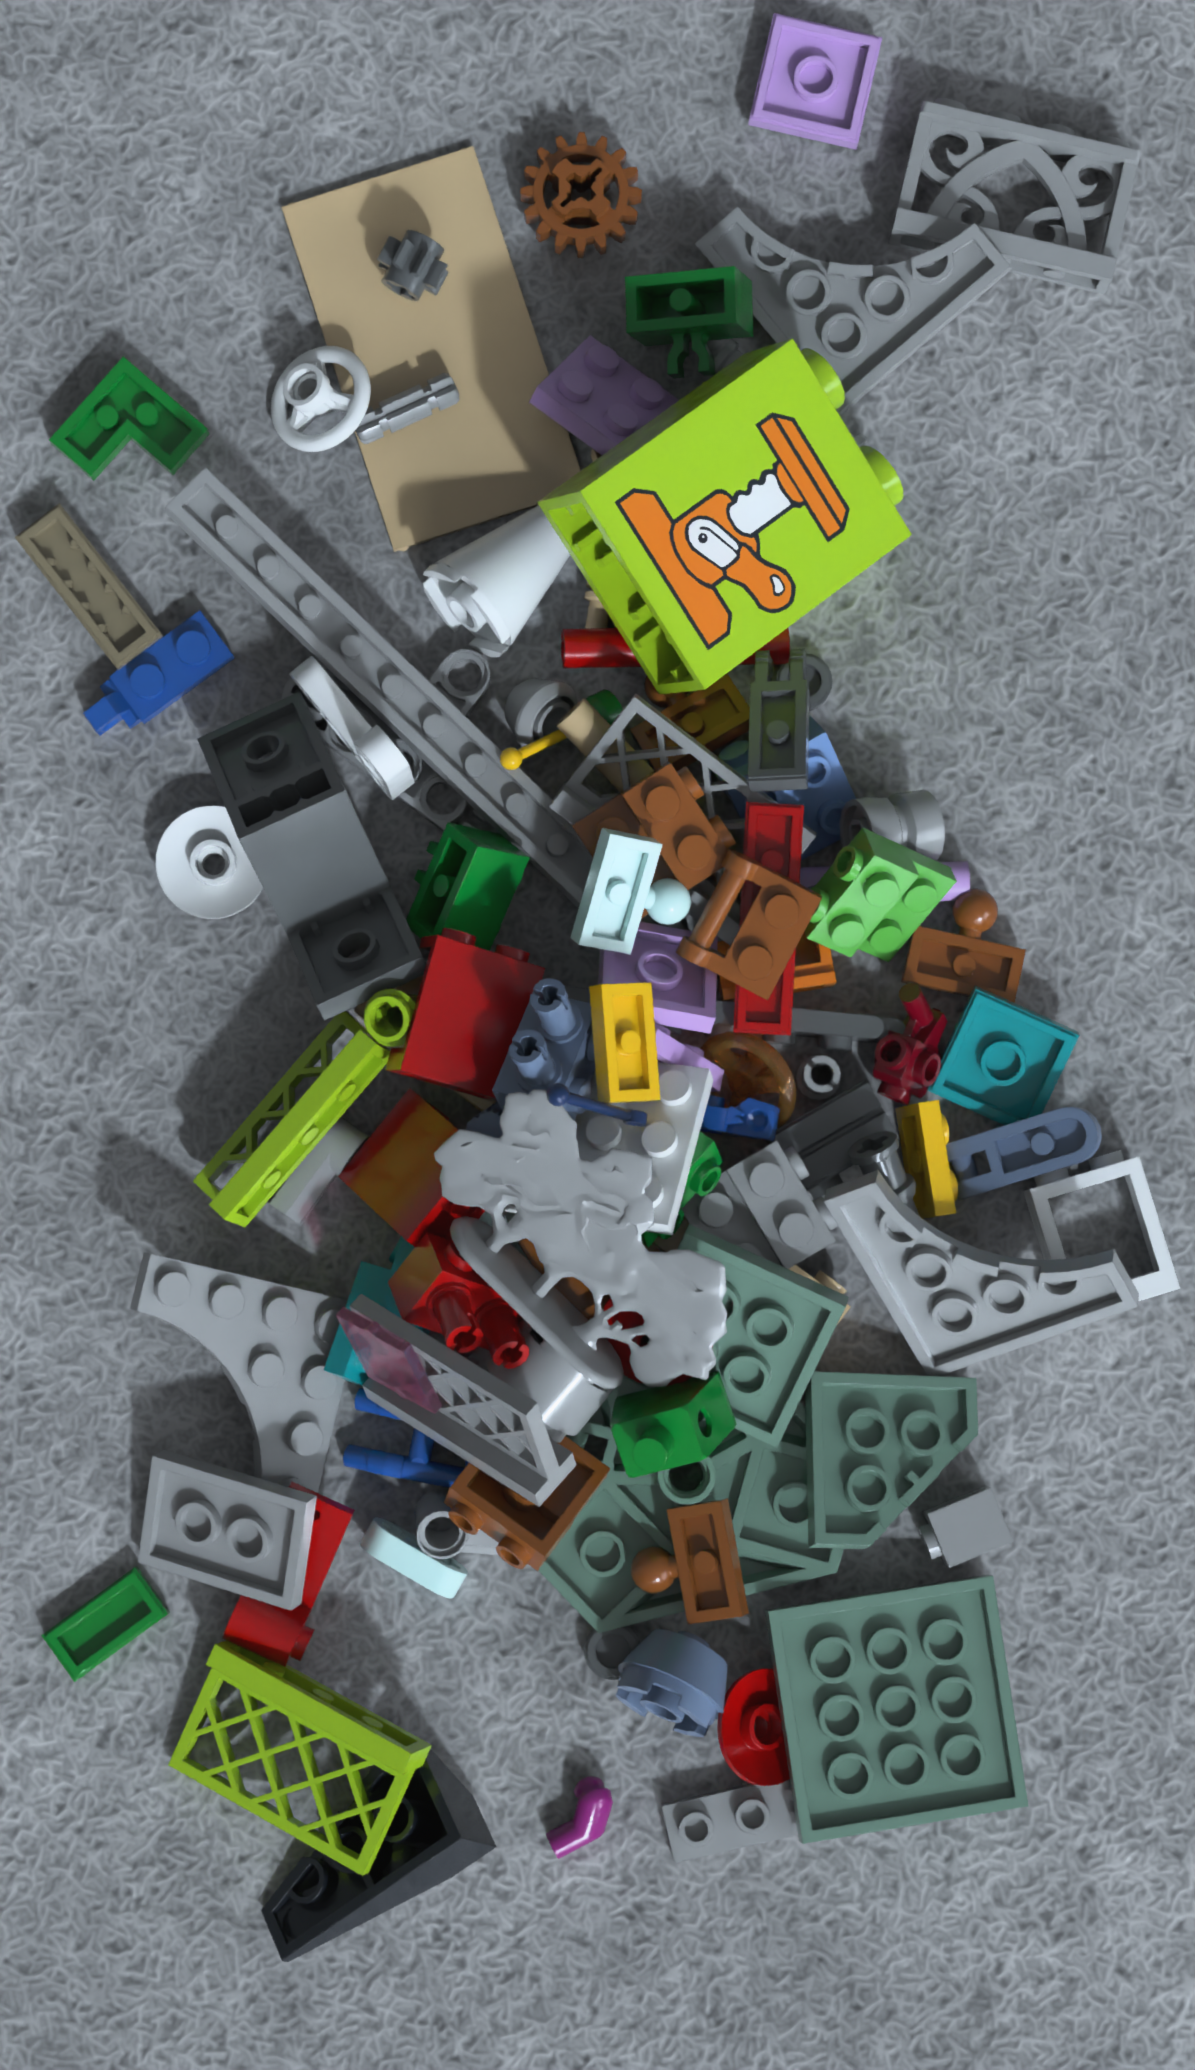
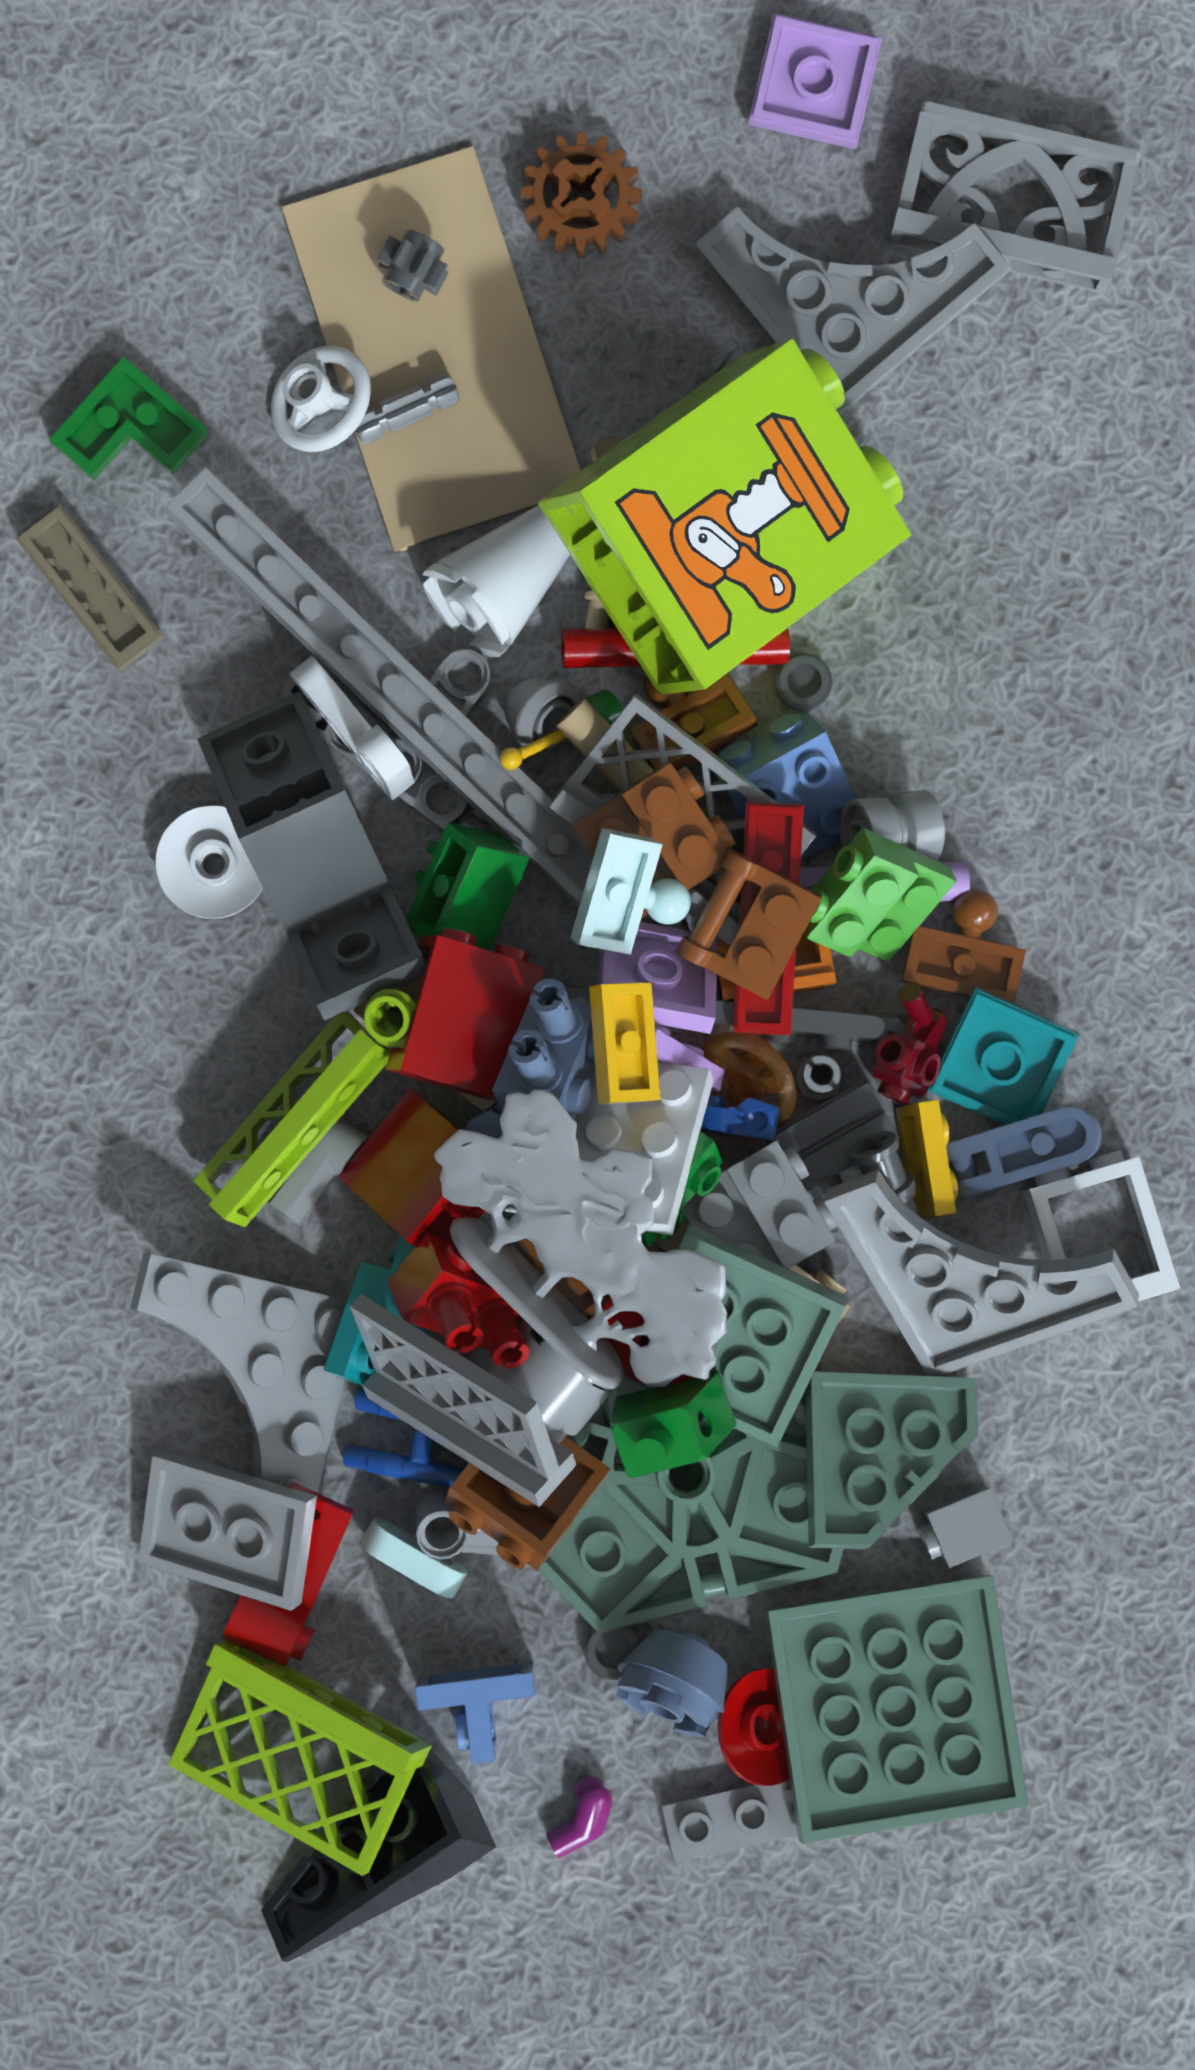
(105, 1623): green tile -> none
(160, 675): blue hinge -> none
(389, 1360): clear pink piece -> none
(476, 1691): none -> medium blue bracket
(559, 1095): dark blue hinge -> none
(600, 396): lavender plate -> none
(688, 309): green brick -> none
(703, 1561): dark orange plate -> none
(779, 726): dark grey hinge -> none

